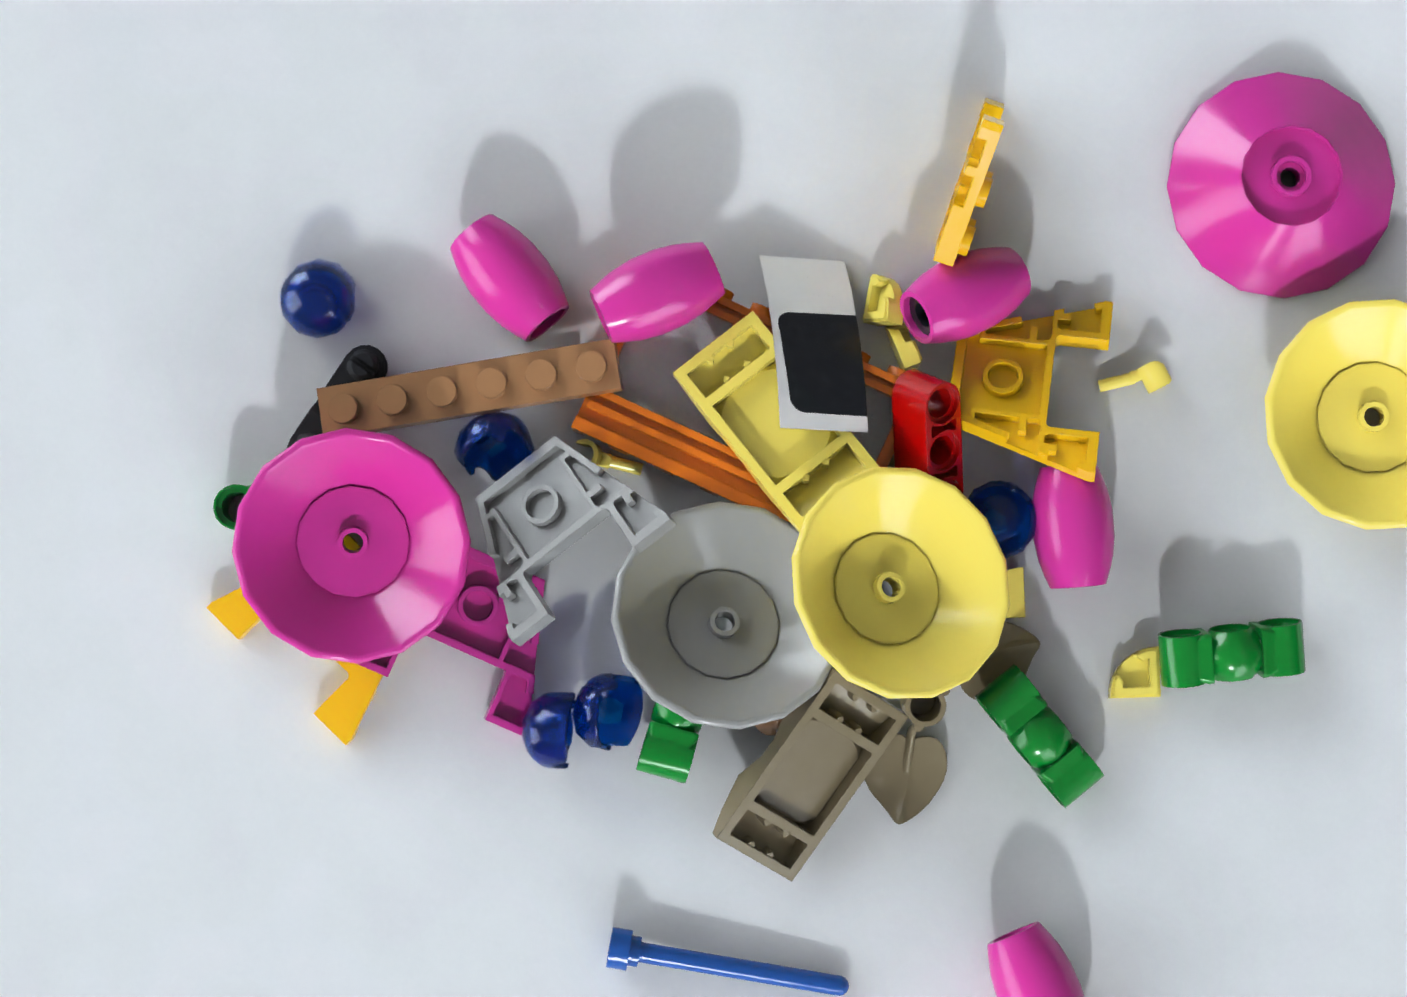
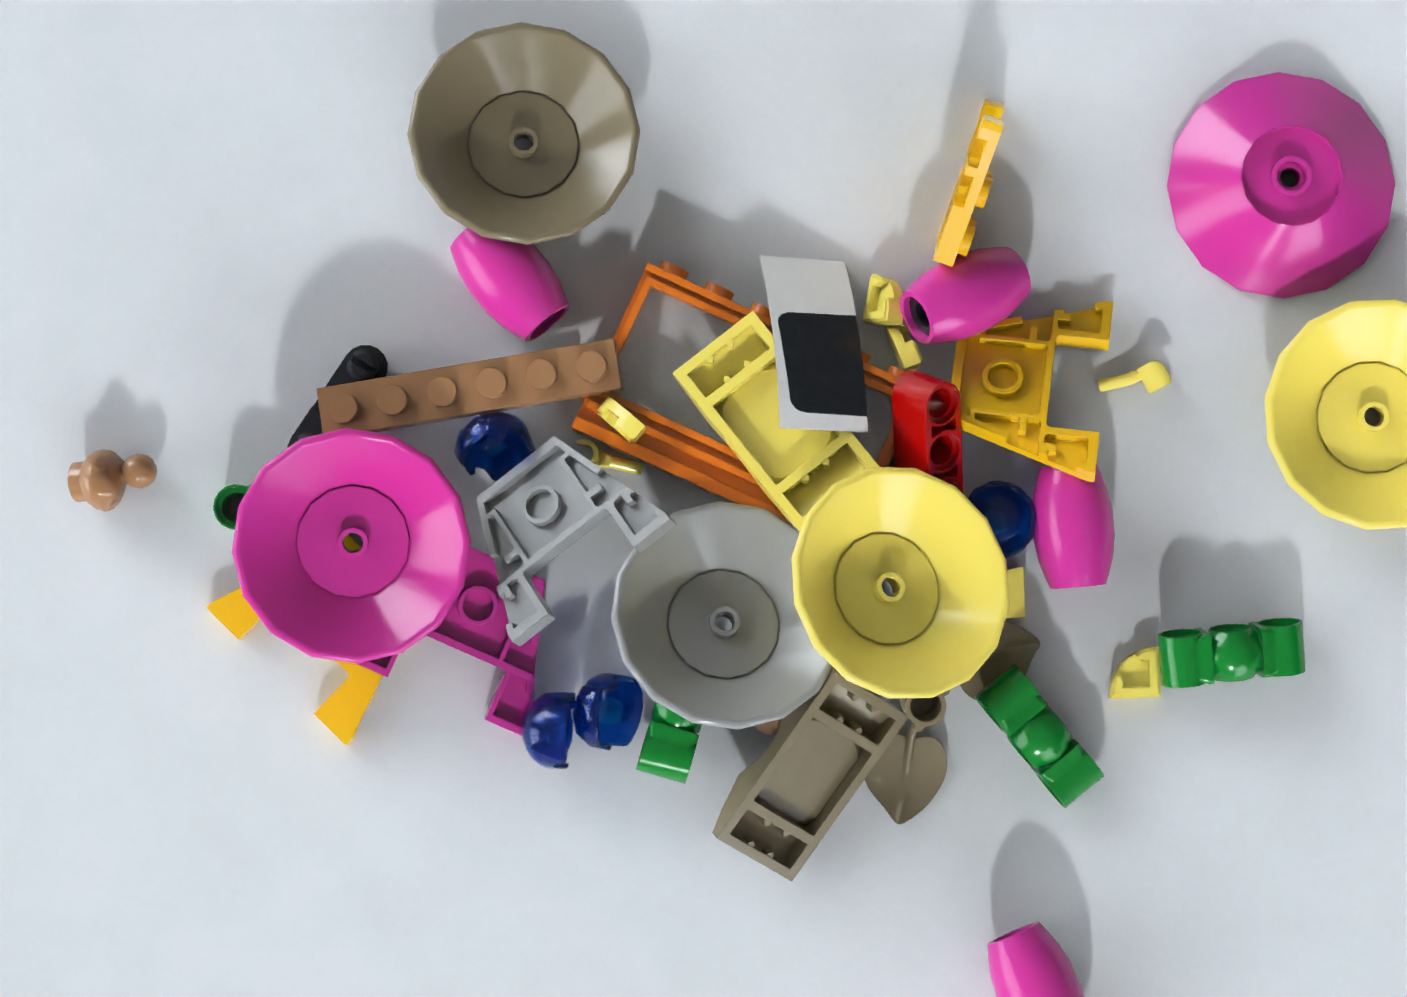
(104, 477): none -> medium nougat animal
(318, 298): clear blue hair -> none
(533, 87): none -> dark tan dish
(621, 420): none -> light yellow tile
(629, 950): blue piece -> none
(657, 292): dark pink piece -> none

